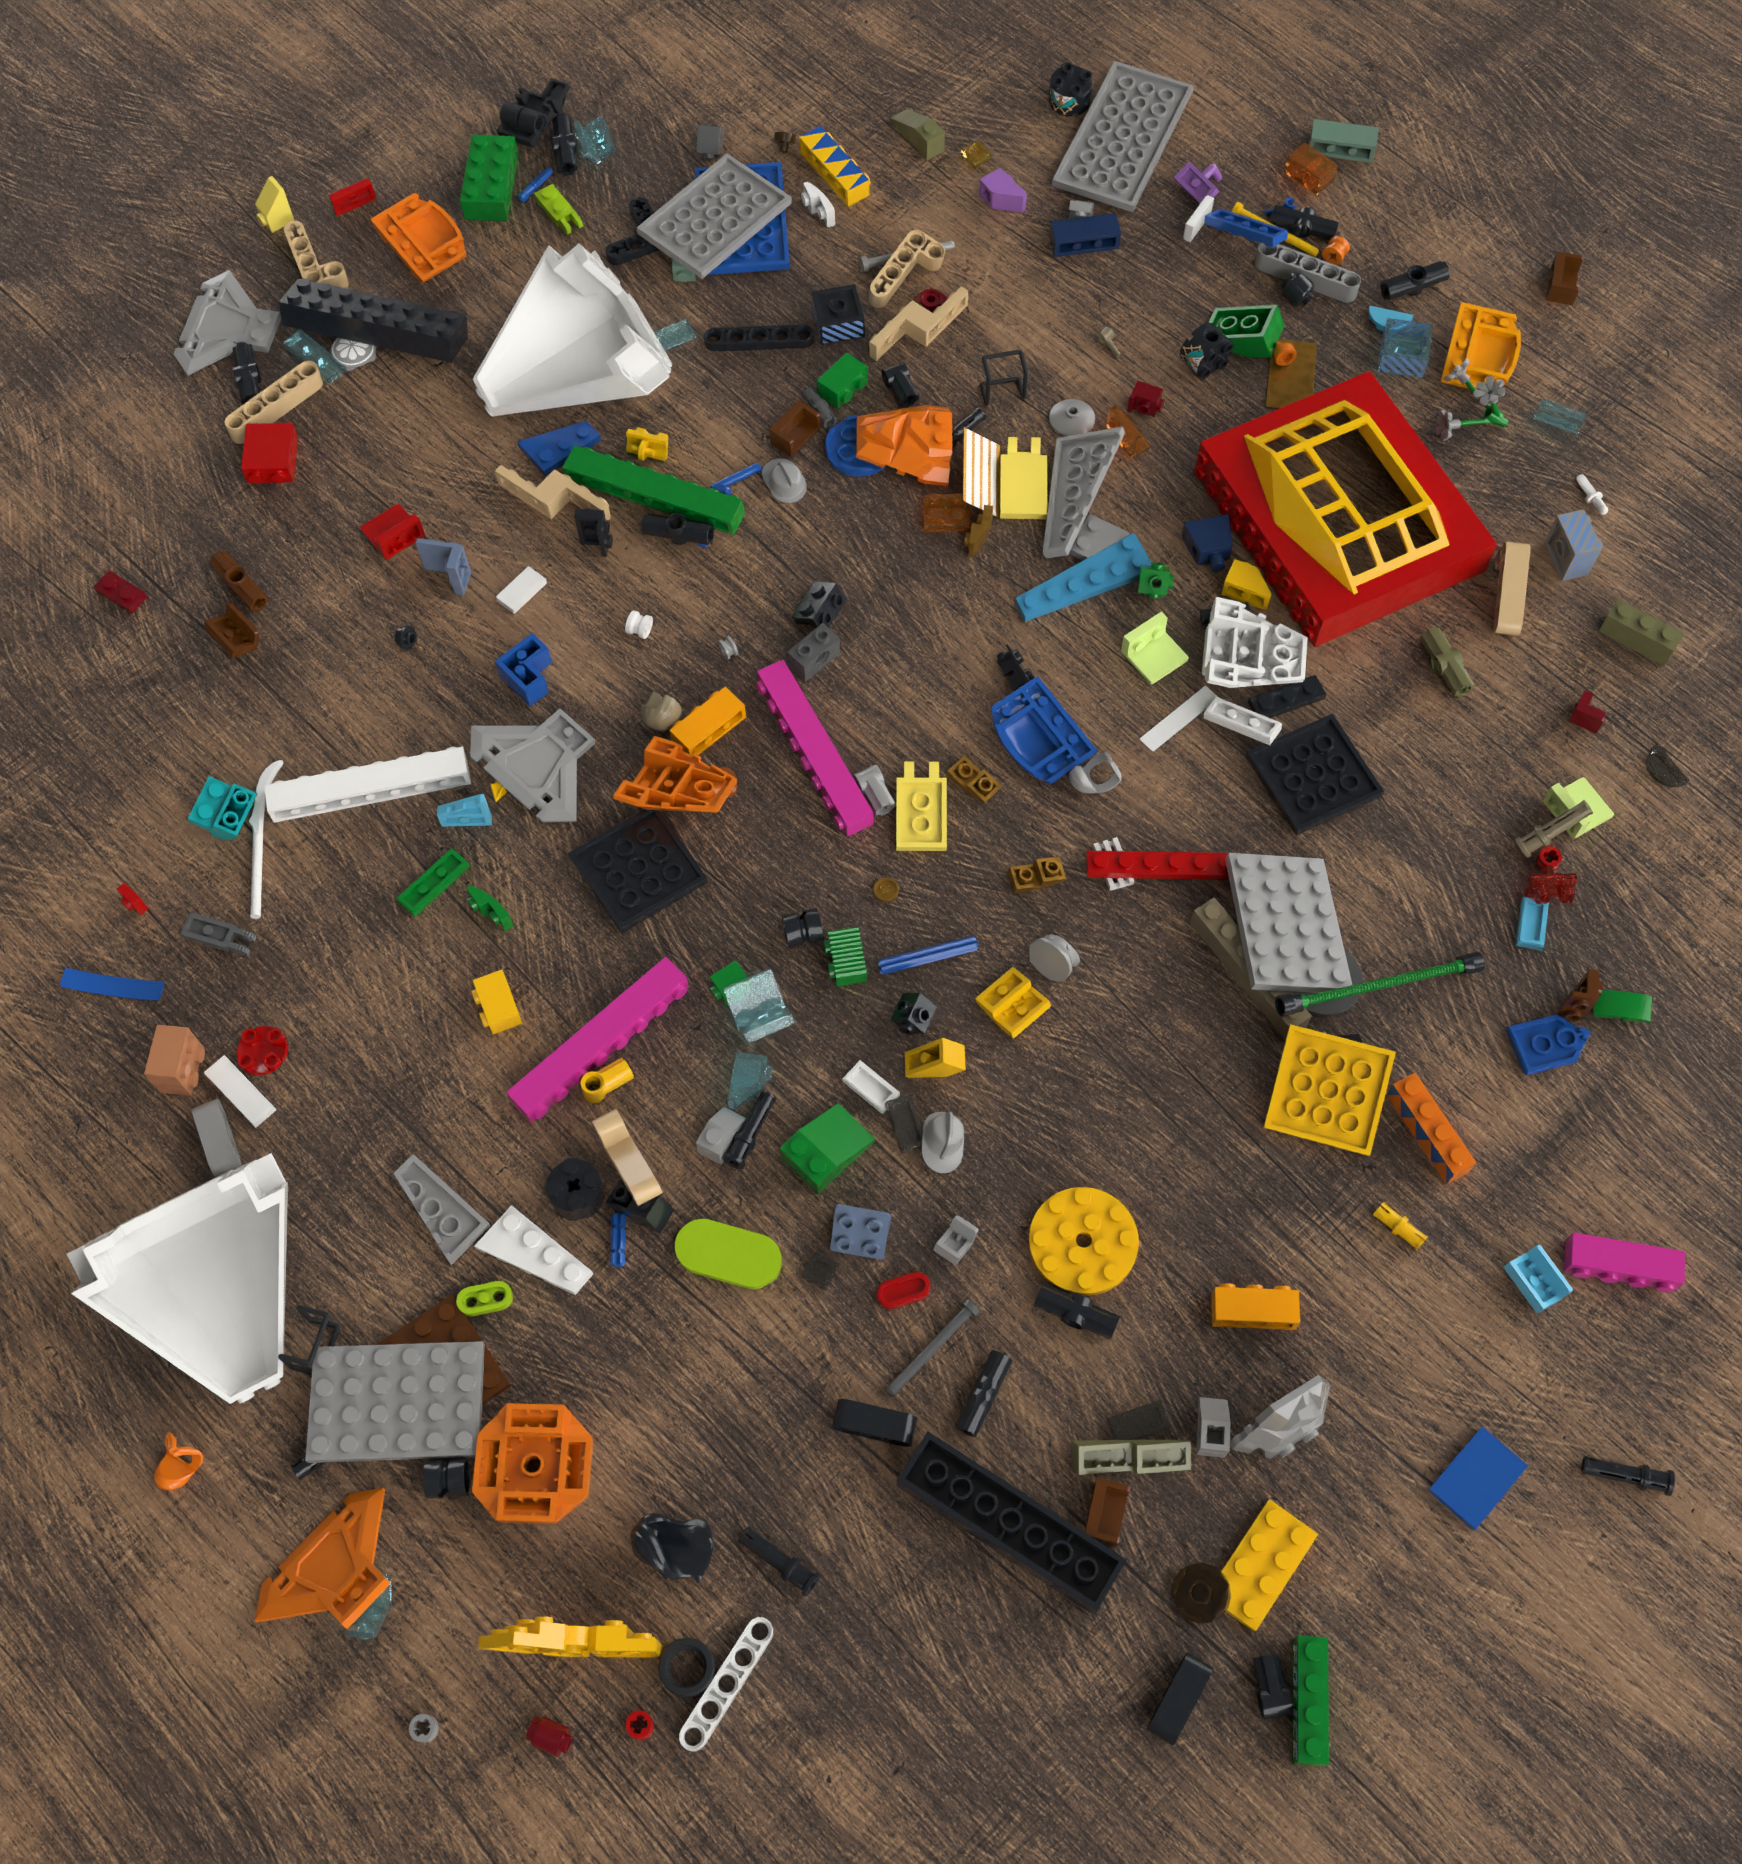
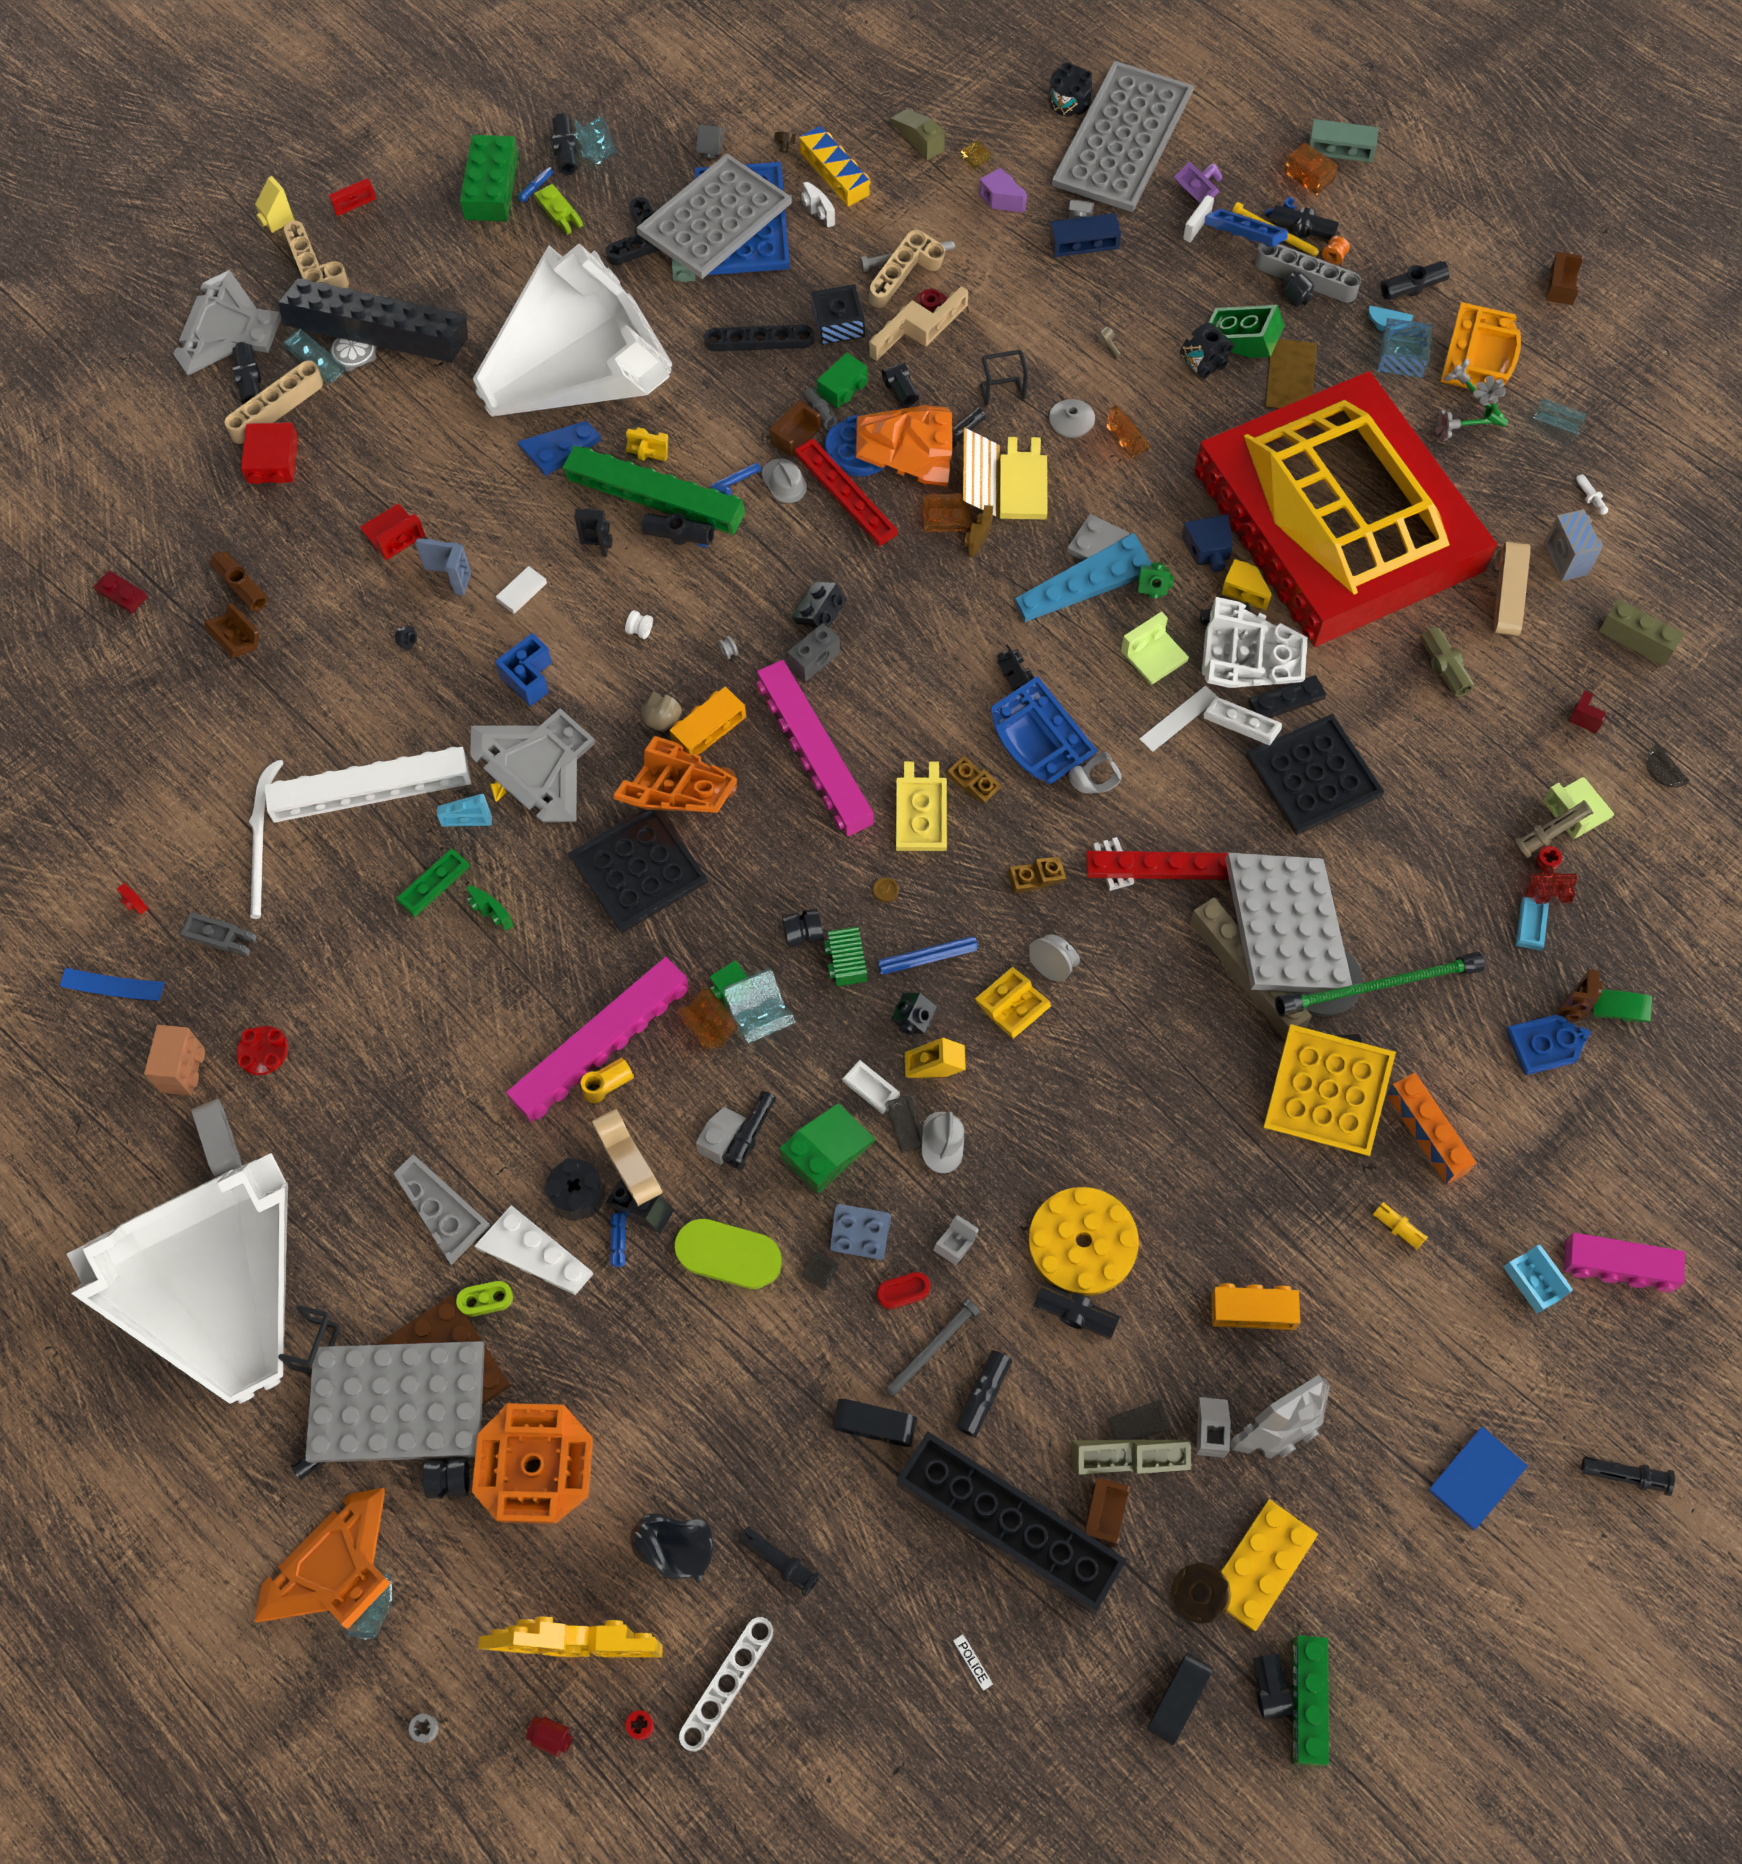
(172, 1470): orange piece -> none
(222, 808): teal brick -> none
(240, 1091): white tile -> none
(421, 236): orange slope -> none
(497, 1002): yellow brick -> none
(532, 112): black plate -> none
(551, 493): tan bracket -> none
(665, 1661): black tyre -> none
(675, 334): clear light blue tile -> none
(709, 1020): none -> clear orange bracket
(748, 1078): clear light blue slope -> none
(846, 492): none -> red plate
(873, 787): light grey piece -> none
(973, 1662): none -> white sticker
(1076, 478): light grey wing -> none
(1146, 399): dark red brick -> none
(1284, 353): orange tile -> none

